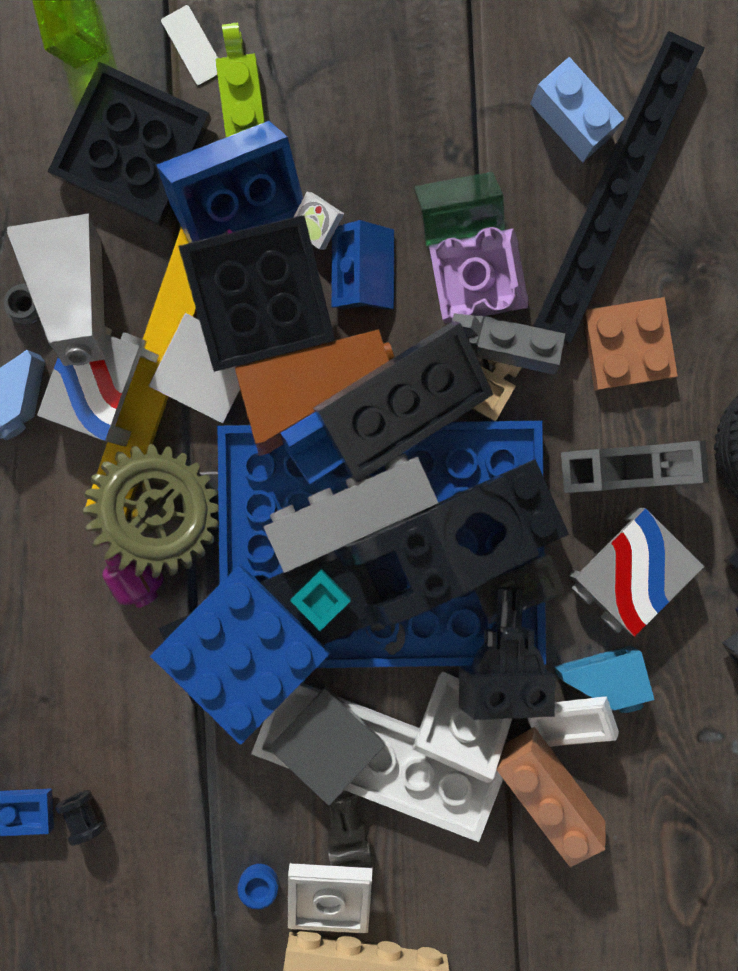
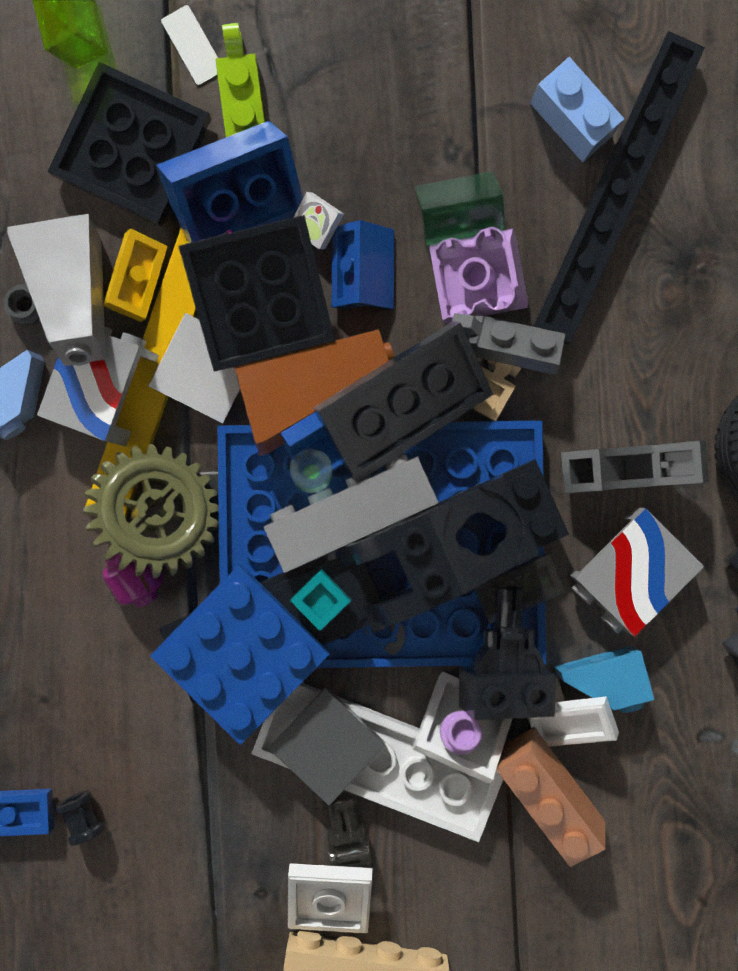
(135, 275): none -> yellow hinge
(258, 886): blue tile -> none
(311, 470): none -> clear light blue tile
(460, 733): none -> lavender plate
(629, 344): nougat plate -> none

